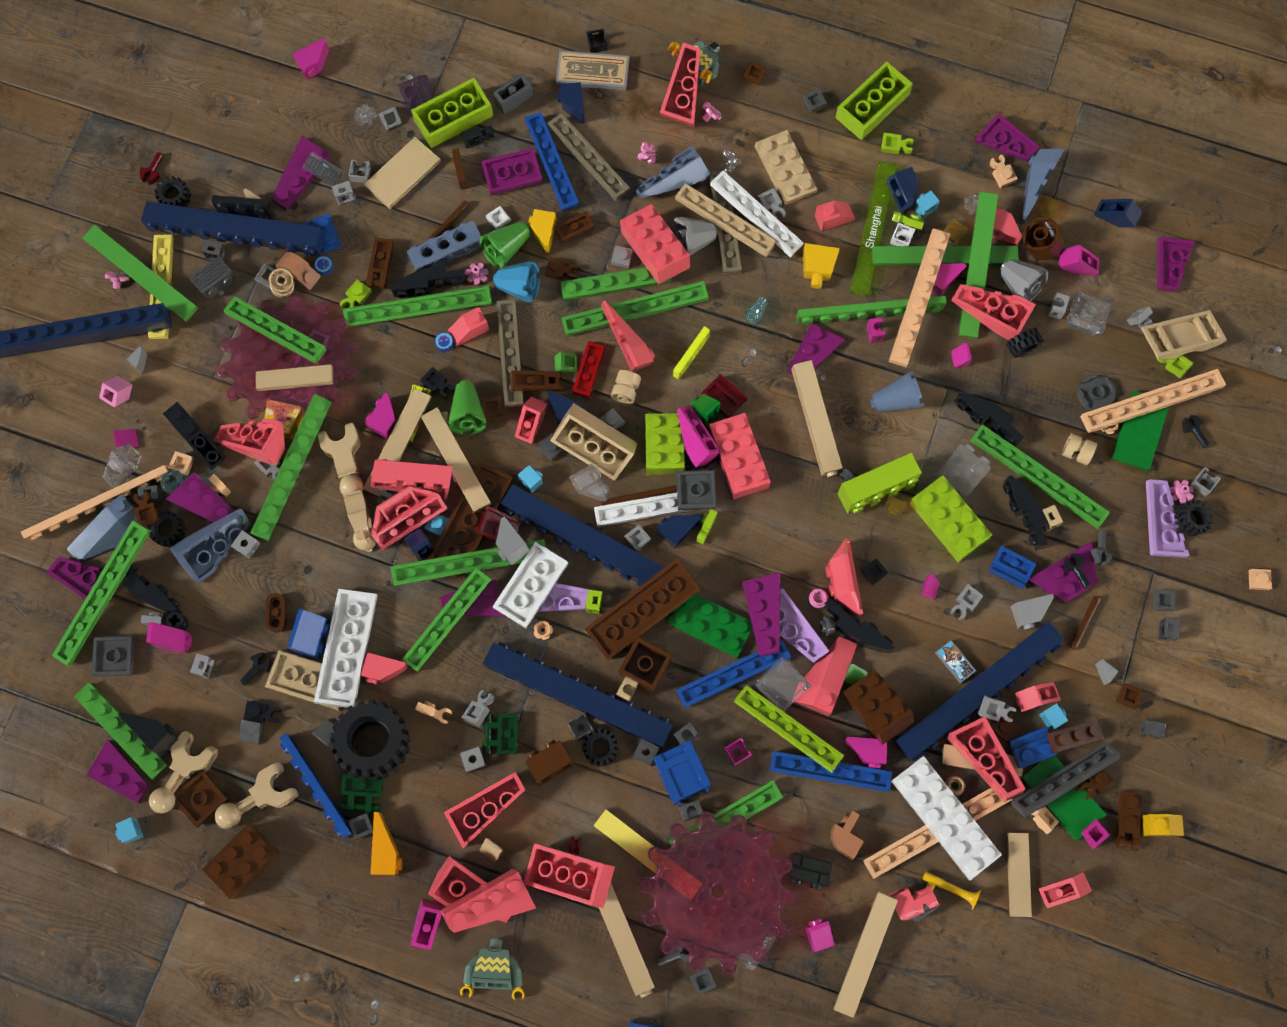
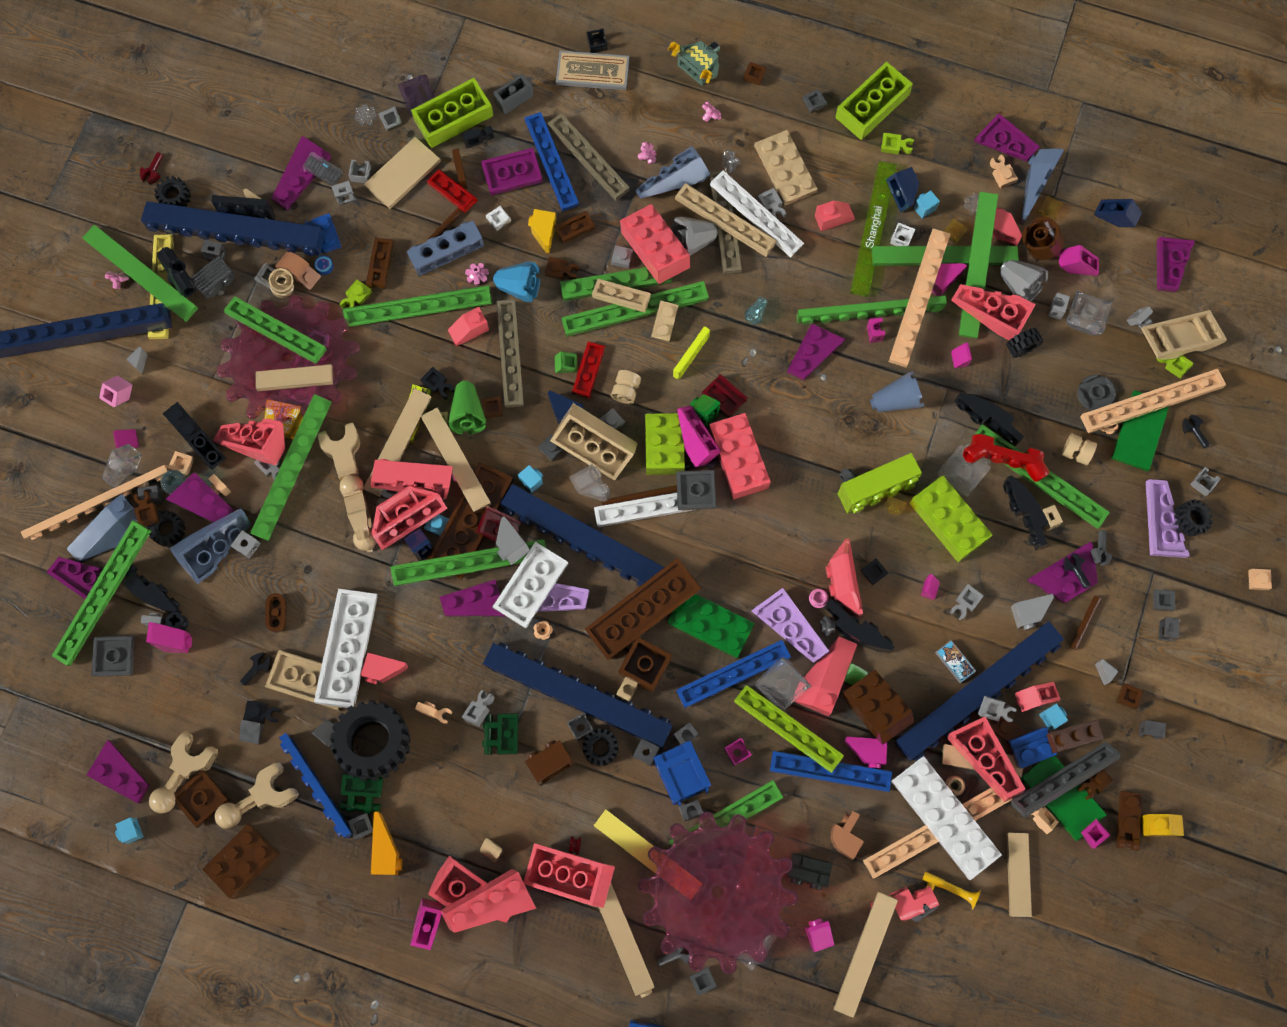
(108, 718): bright green plate -> none
(152, 733): black slope -> none
(176, 272): none -> black piece
(200, 664): light grey piece -> none
(309, 634): slope -> none
(312, 58): dark pink slope -> none
(383, 417): dark pink slope -> none
(421, 281): black slope -> none
(444, 341): tile -> none
(446, 619): bright green plate -> none
(452, 191): none -> red tile
(479, 764): light grey piece -> none
(482, 808): coral wedge -> none
(493, 970): sand green torso -> none
(504, 242): bright green cone -> none
(531, 419): coral slope -> none
(535, 381): reddish brown plate -> none
(572, 101): dark blue slope -> none
(590, 606): lime piece -> none
(621, 295): none -> tan plate
(632, 346): coral wedge -> none
(637, 538): light grey plate -> none
(664, 321): none -> tan plate
(677, 528): dark blue slope -> none
(682, 90): coral wedge -> none
(707, 521): lime plate -> none
(763, 603): magenta wing -> none
(816, 419): tan brick -> none
(819, 263): yellow torso -> none
(913, 220): lime plate -> none
(983, 447): none -> red plate
(1012, 567): blue plate -> none
(1065, 890): coral slope -> none
(1181, 491): bright pink plant -> none

